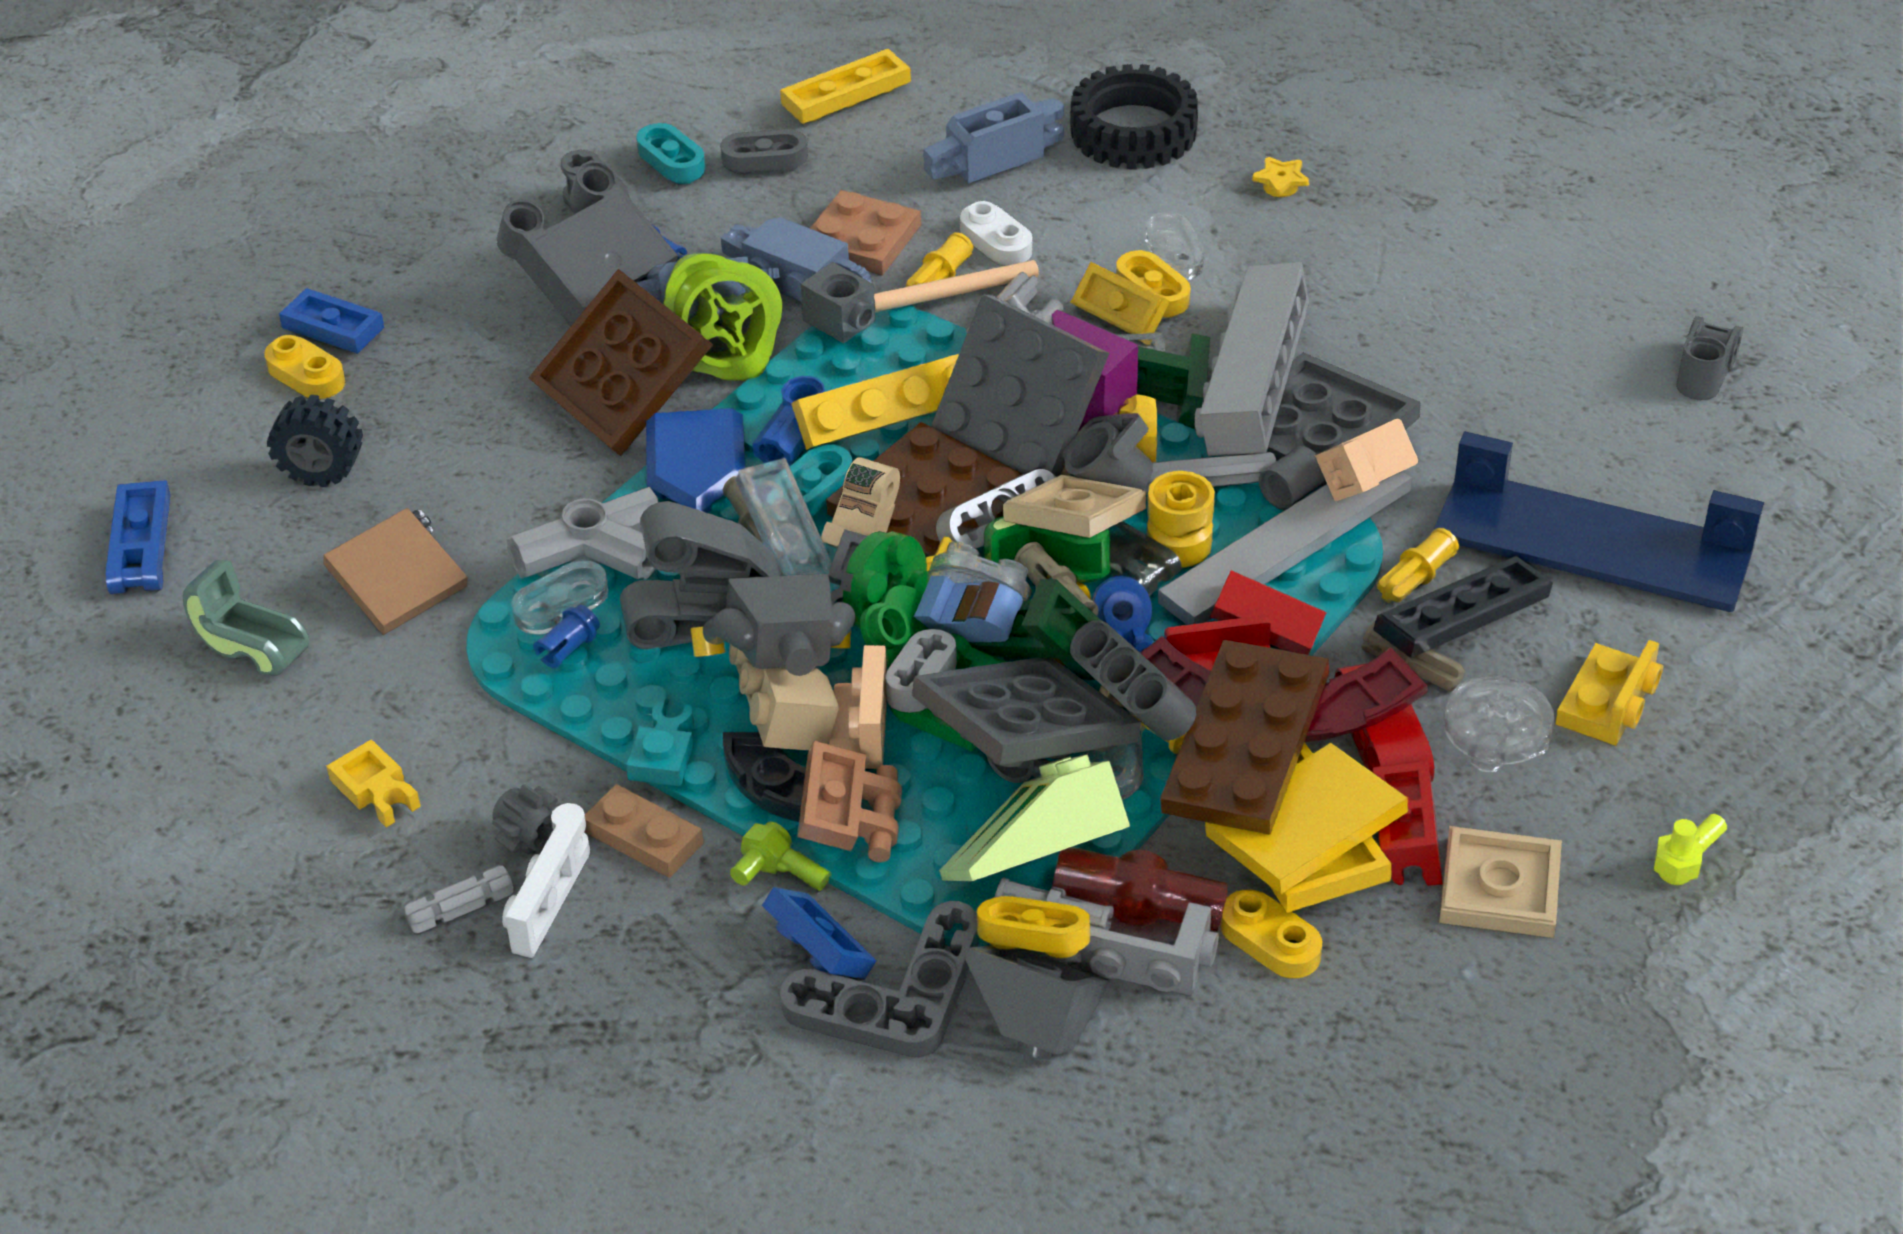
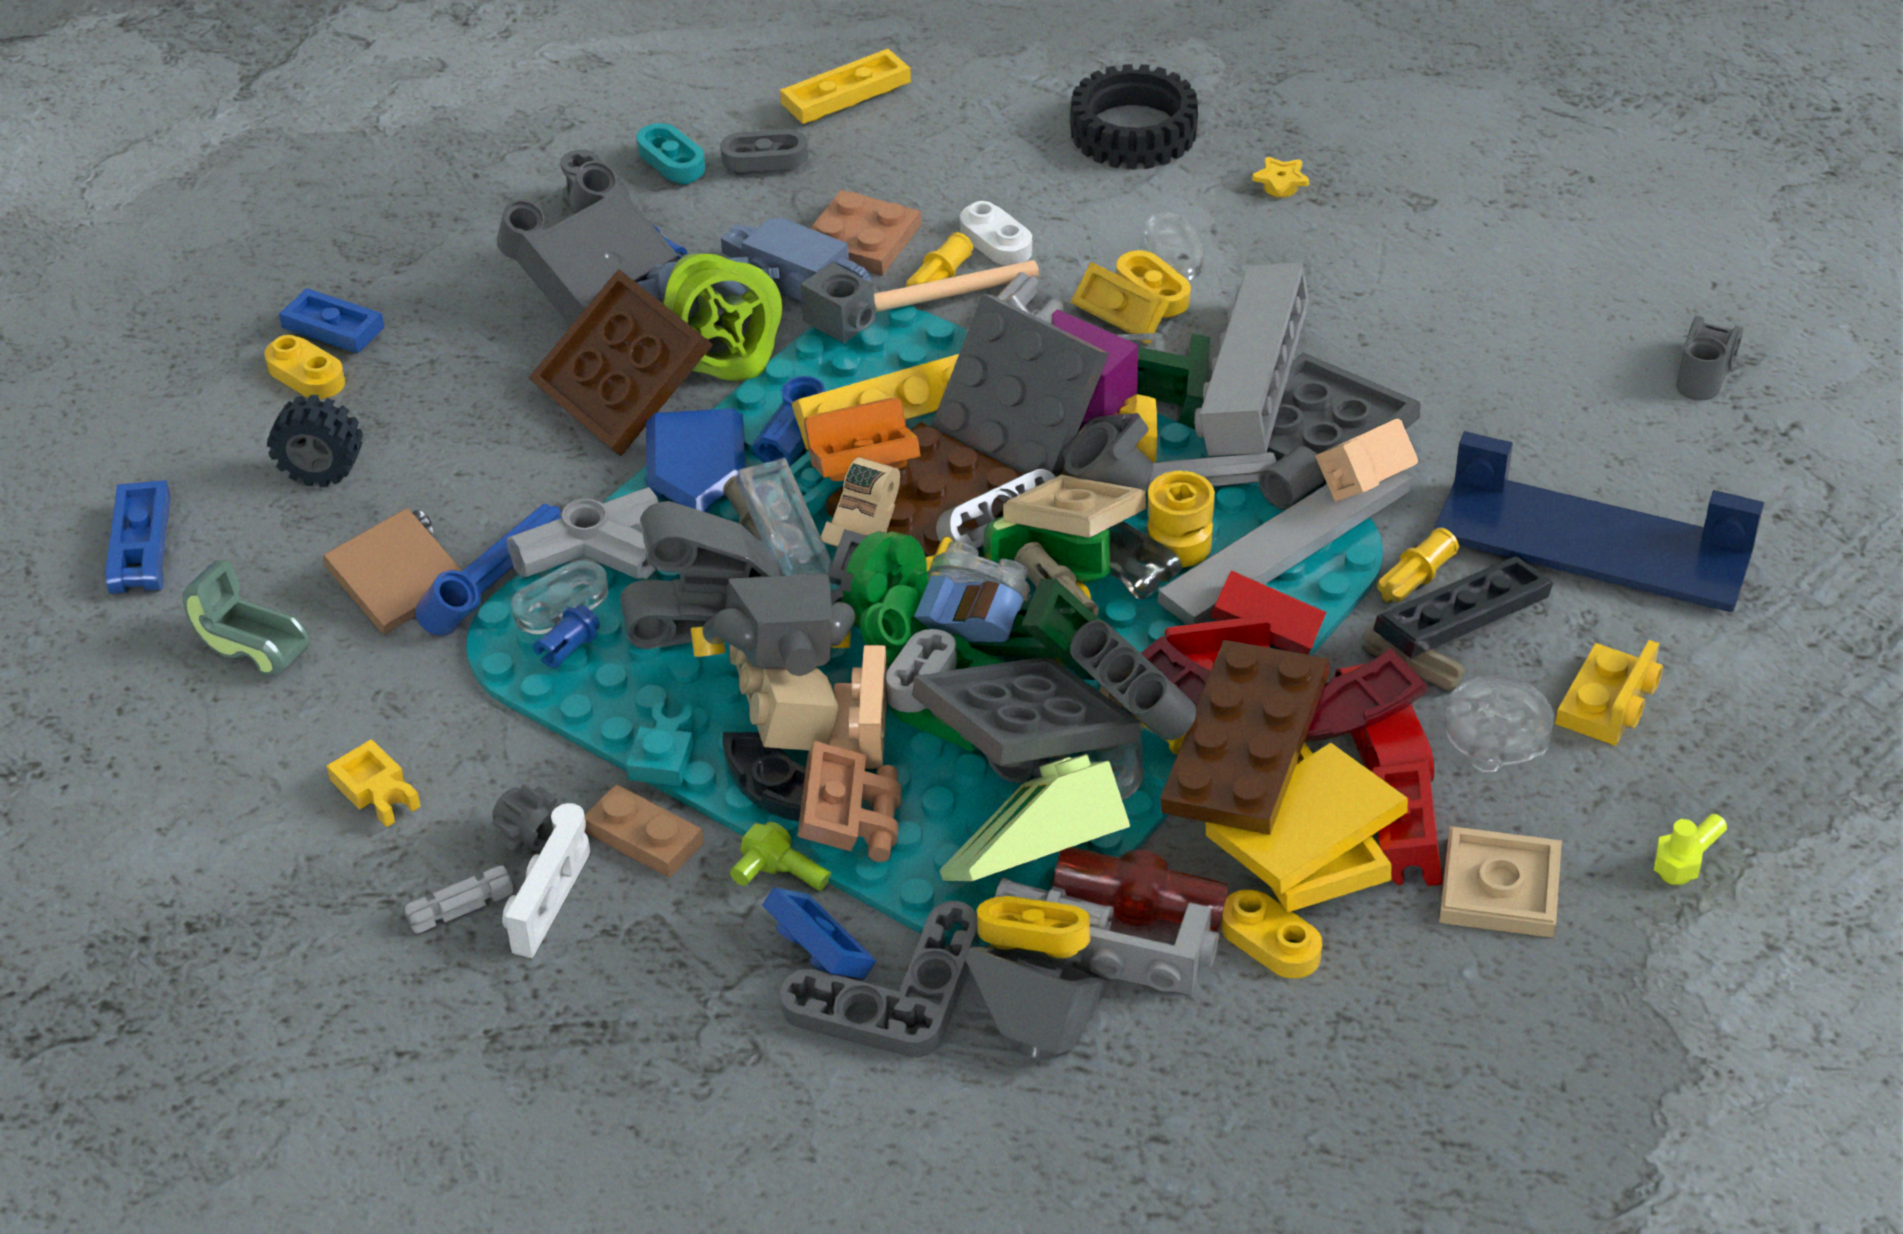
(464, 588): none -> blue axle
(864, 431): none -> orange bracket
(995, 138): sand blue hinge -> none
(1126, 608): blue piece -> none

